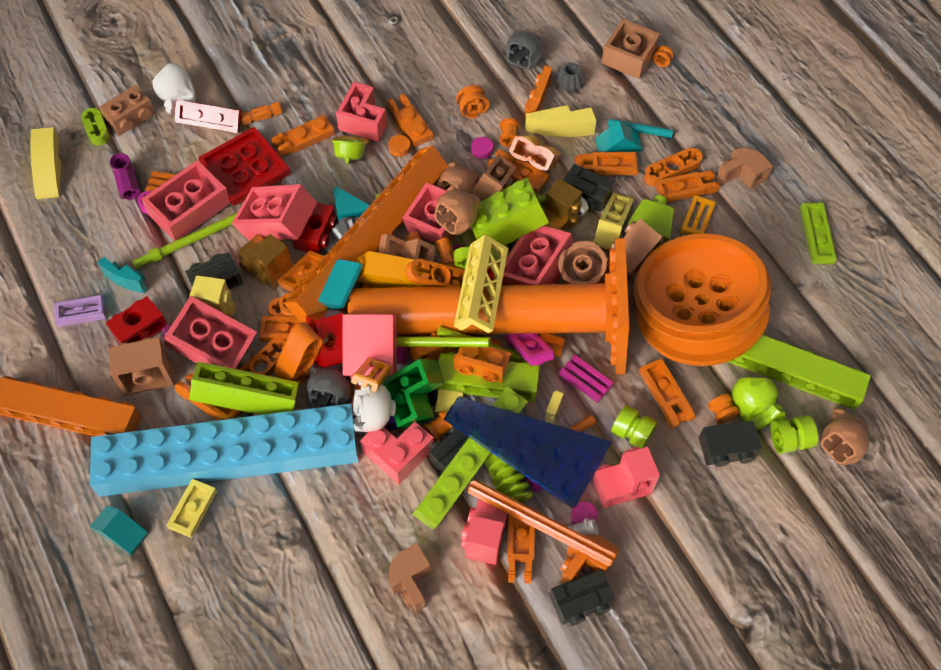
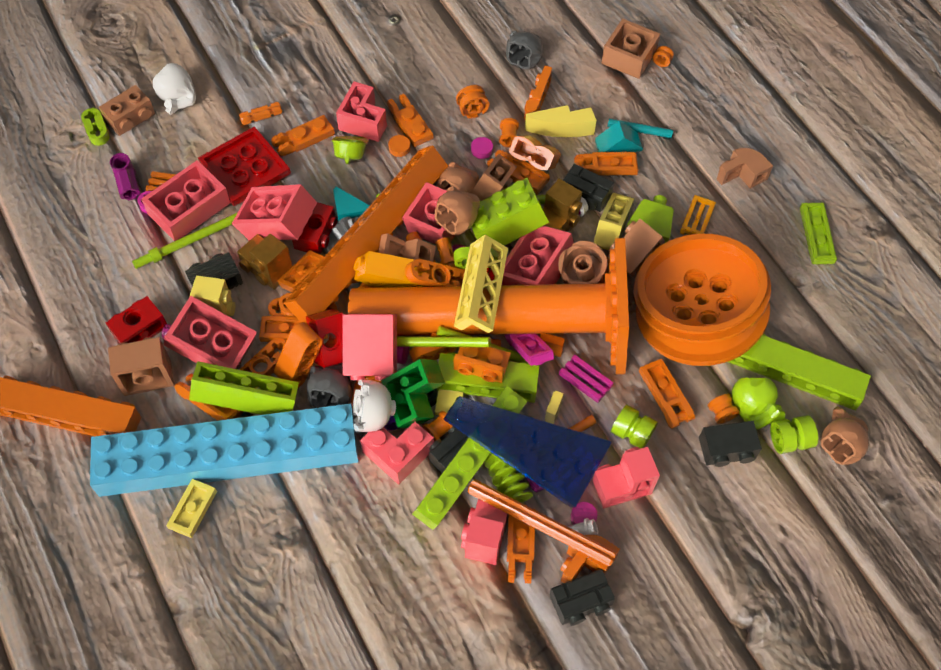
(45, 162): light yellow slope -> none
(79, 314): lavender tile -> none
(119, 529): teal slope -> none
(123, 276): teal slope -> none
(208, 115): plate -> none
(340, 284): teal slope -> none
(369, 379): tile -> none
(404, 571): nougat brick -> none
(570, 77): dark grey piece -> none
(677, 159): orange beam -> none
(687, 185): orange hinge -> none

